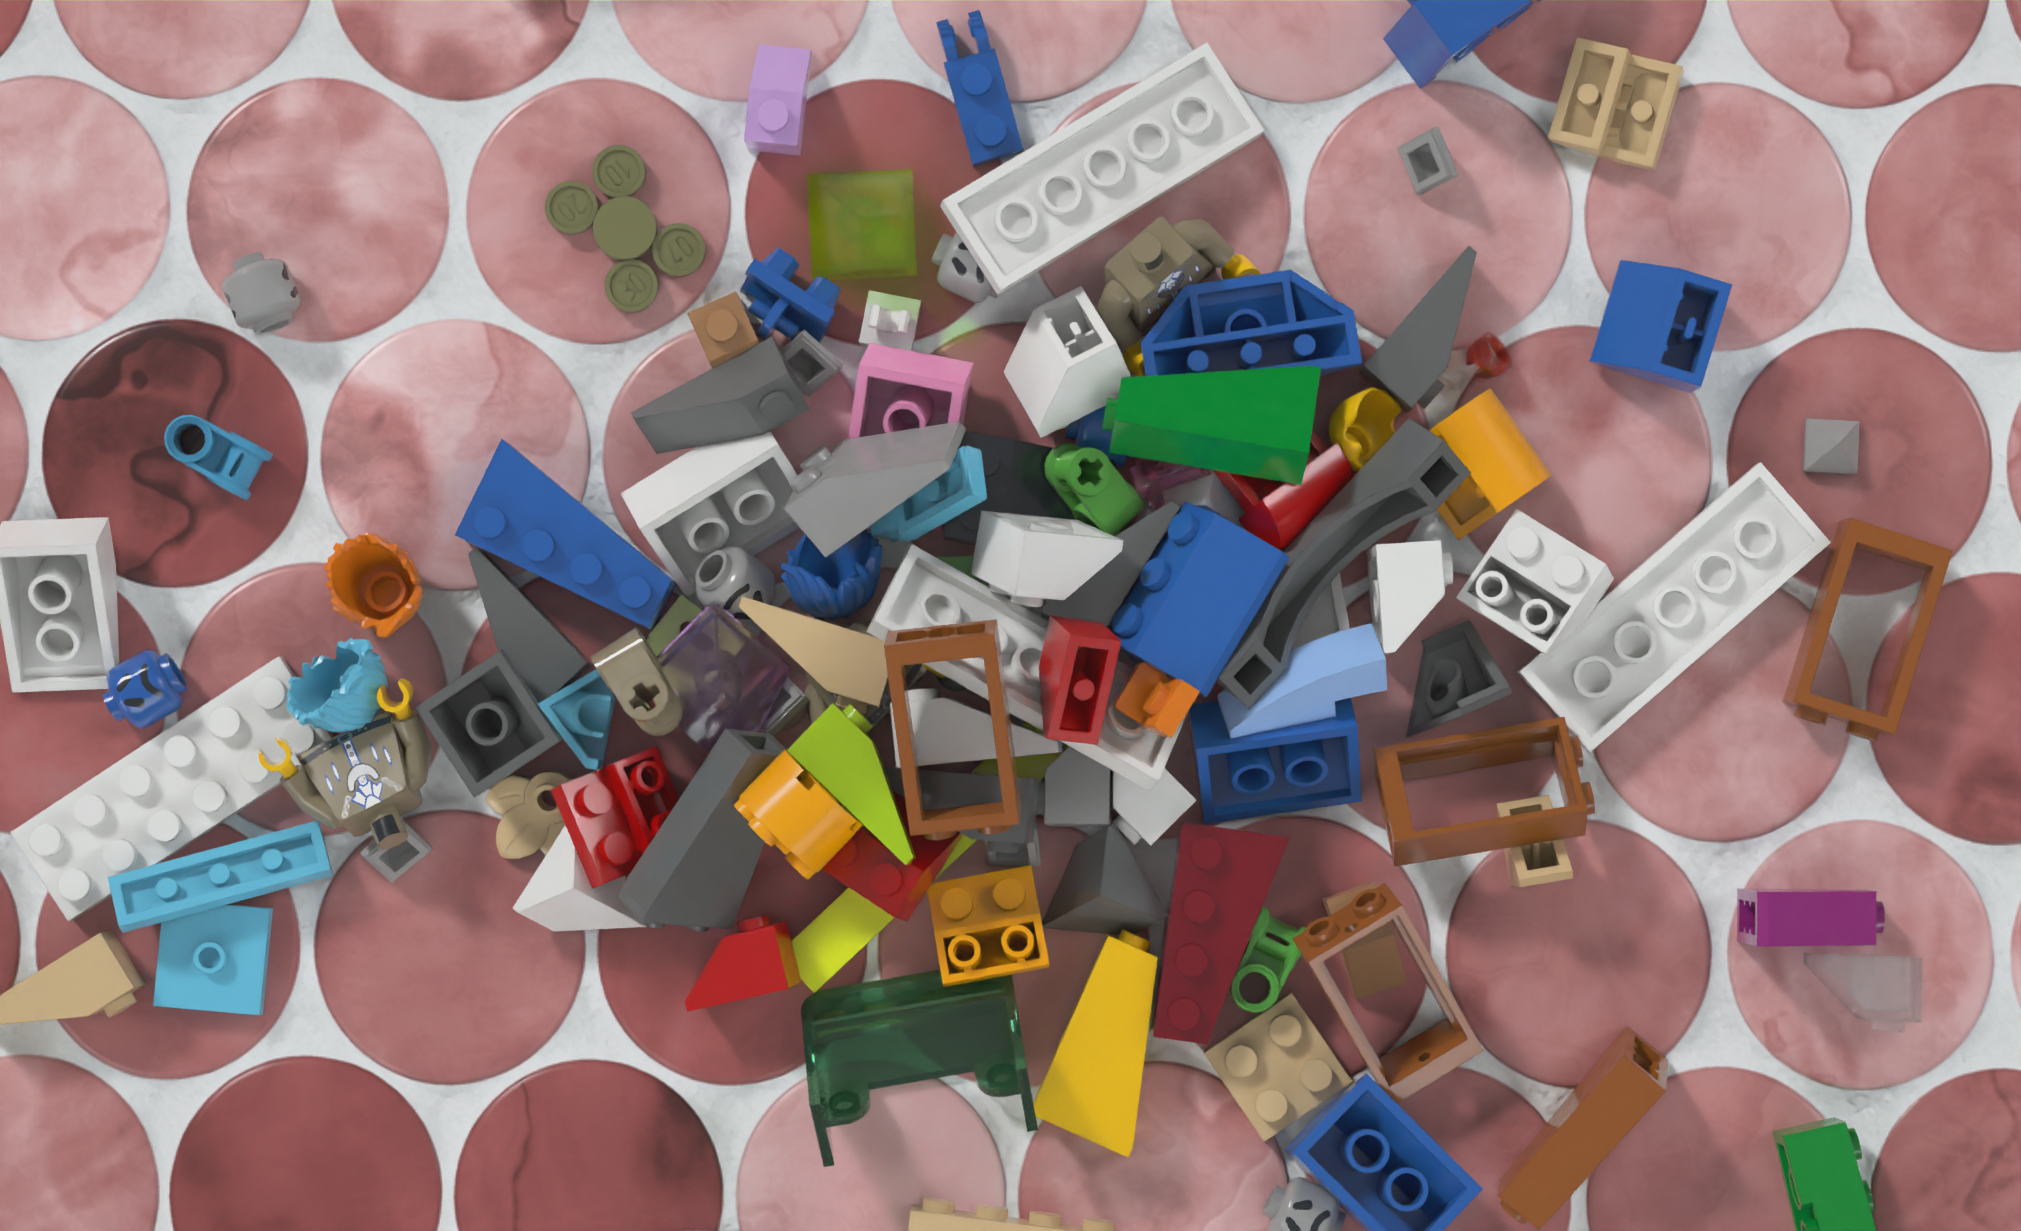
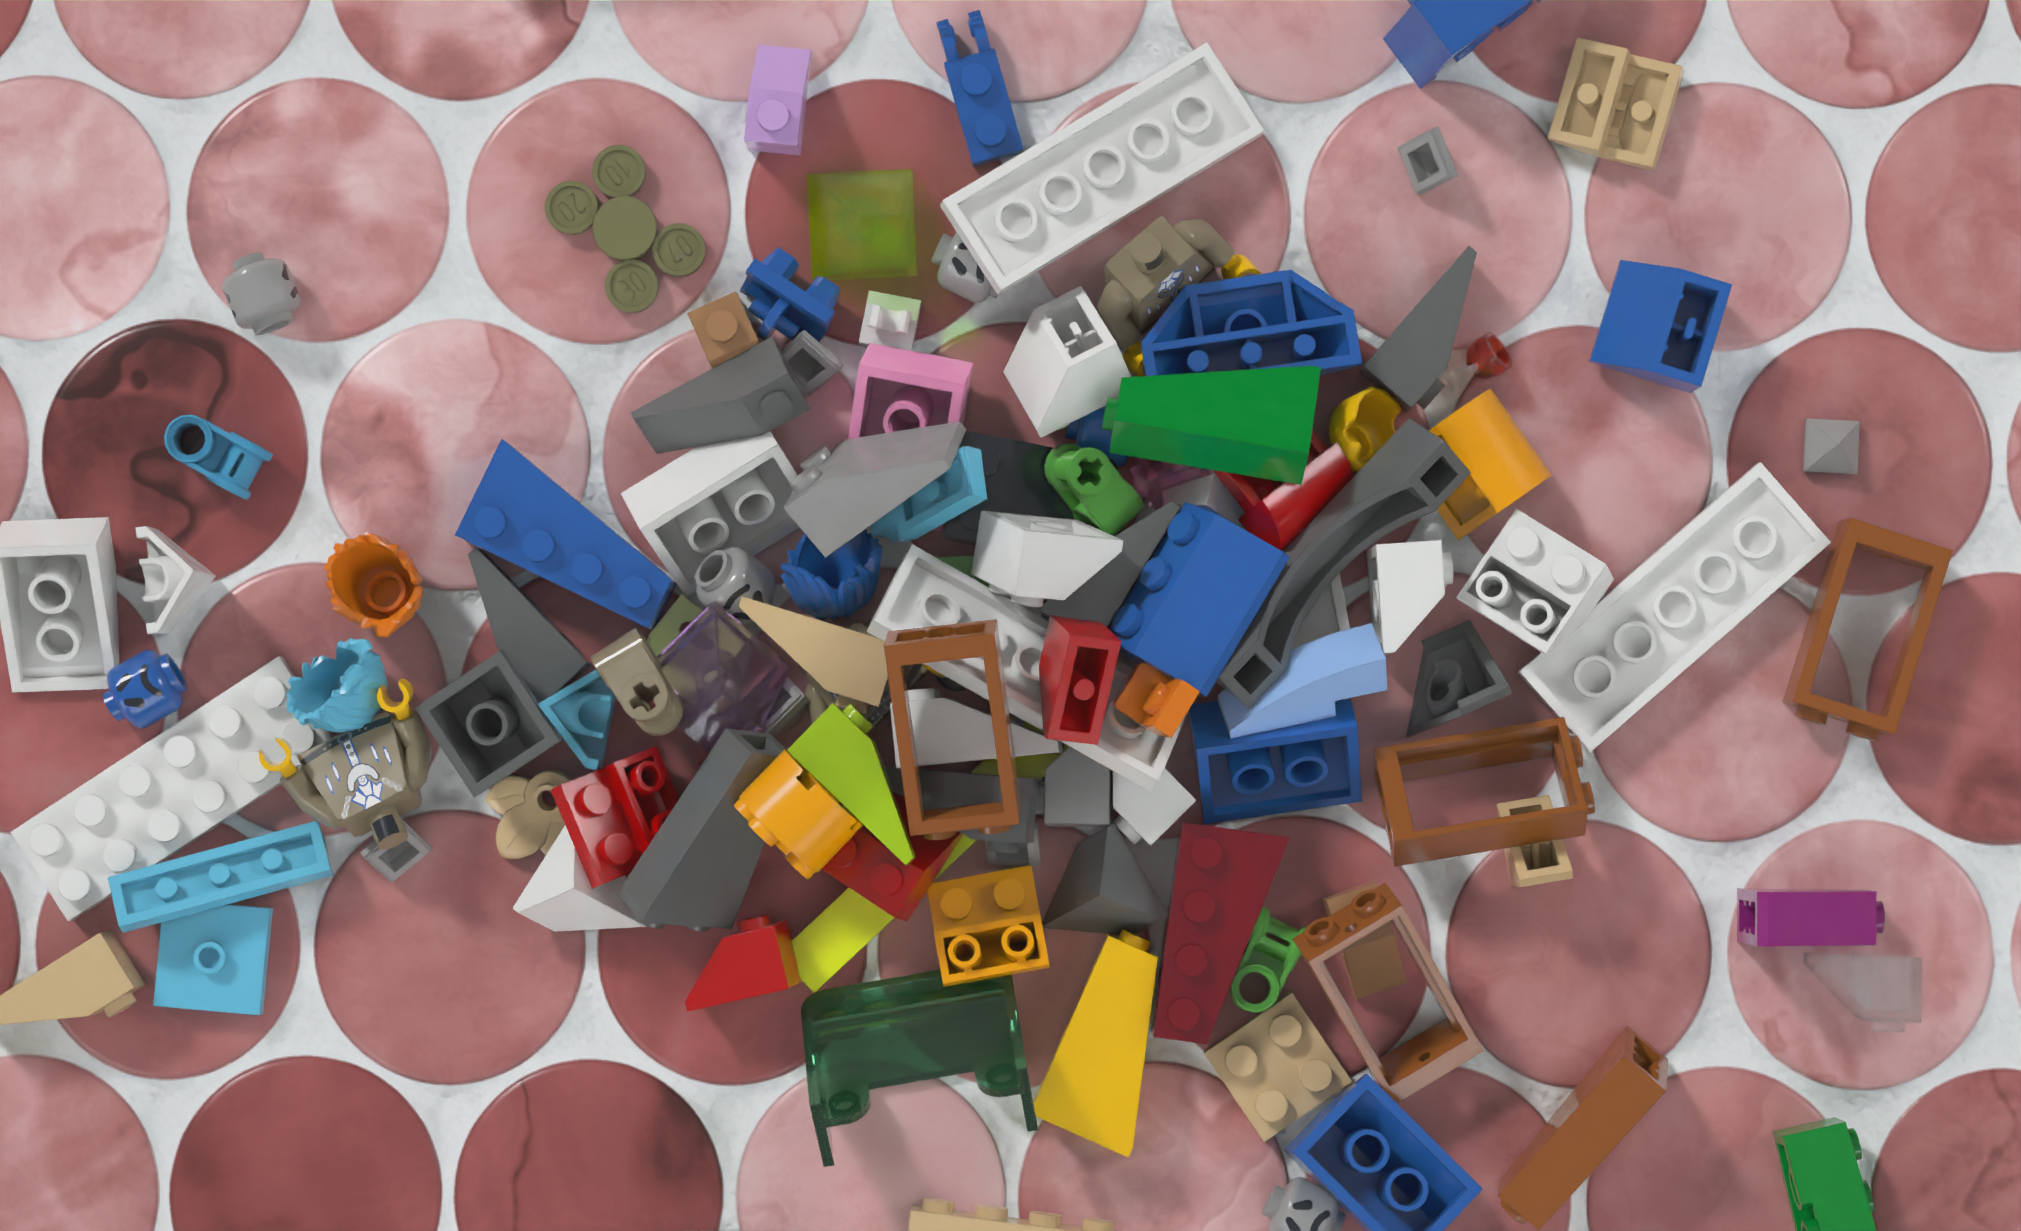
(171, 580): none -> white slope

